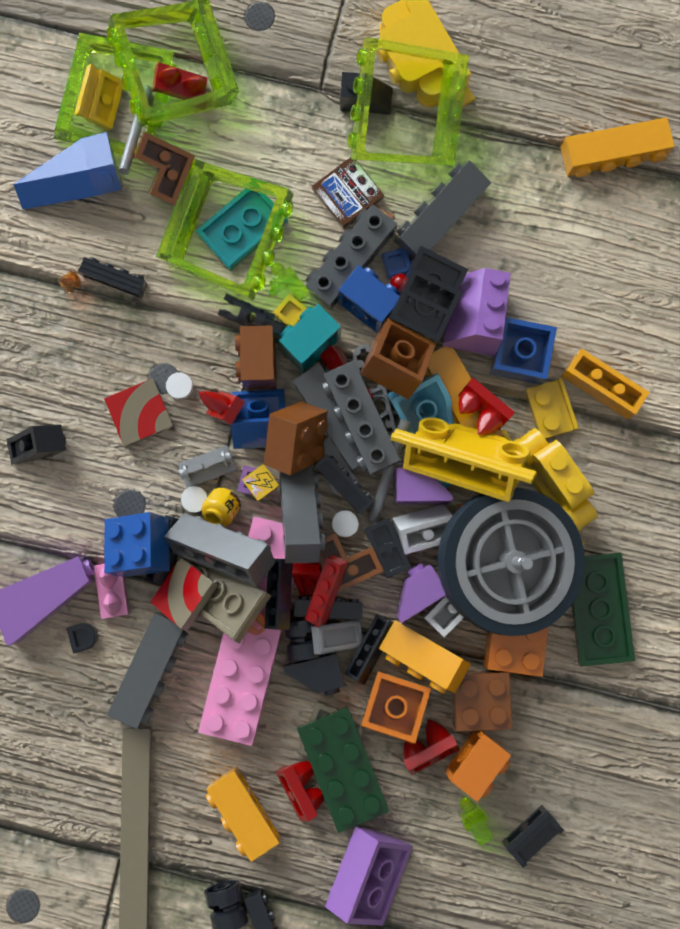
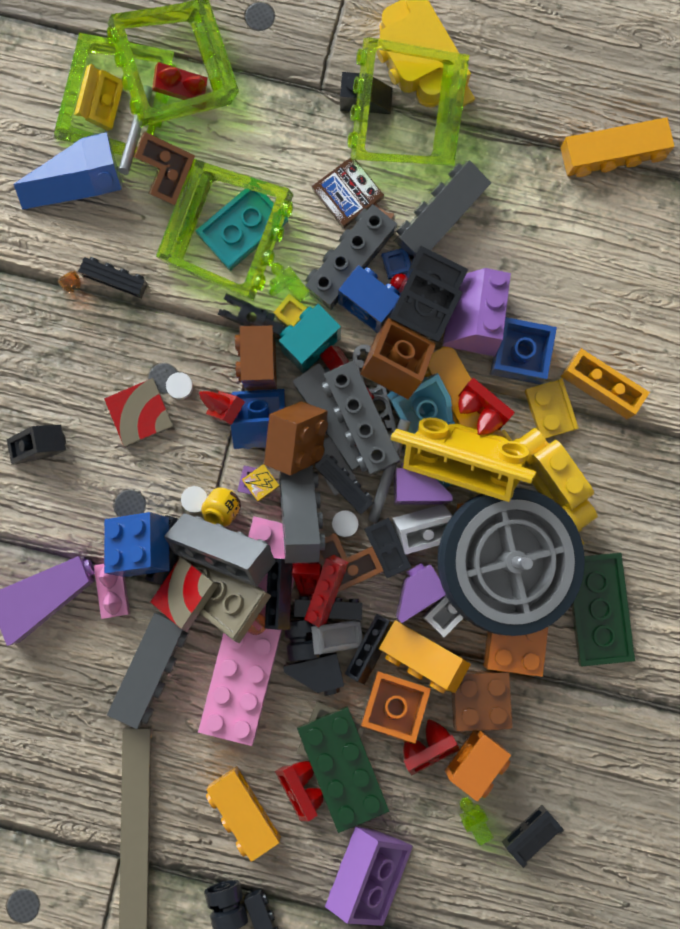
(82, 637): black tile -> none
(206, 466): light grey hinge -> none

